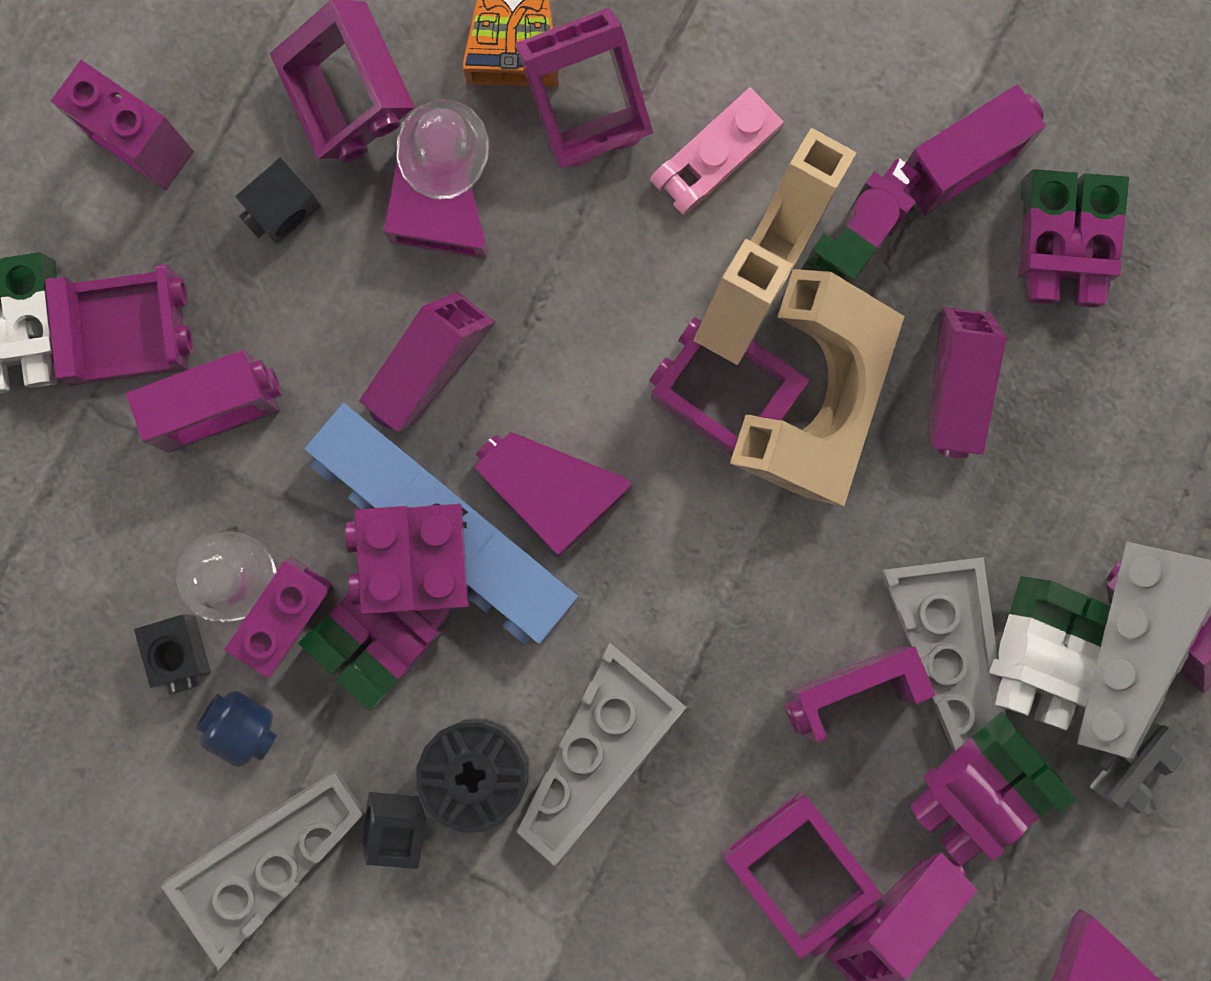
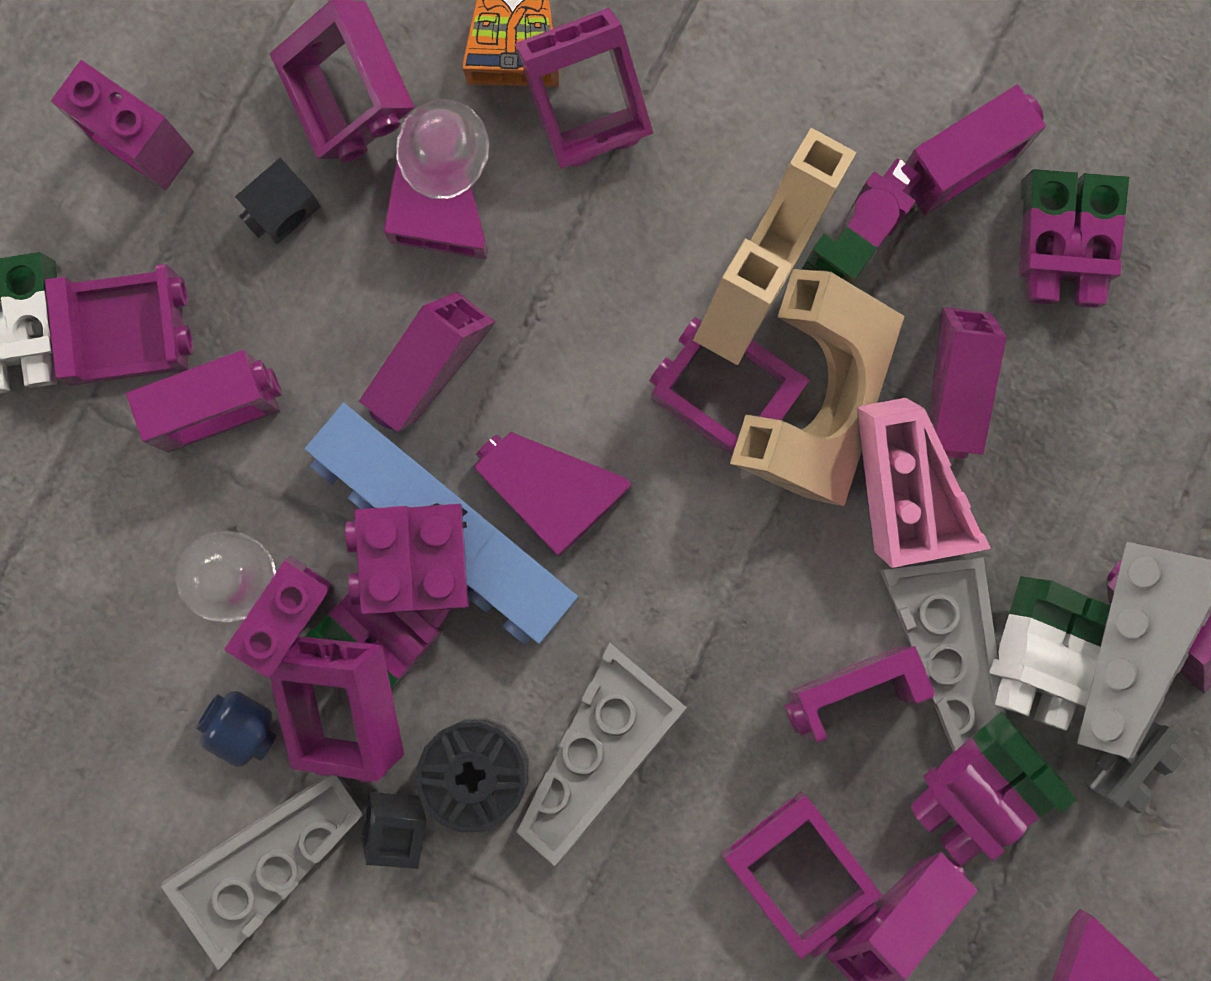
(154, 640): black brick -> none
(364, 674): none -> magenta window
(718, 150): bright pink plate -> none
(911, 488): none -> bright pink wedge

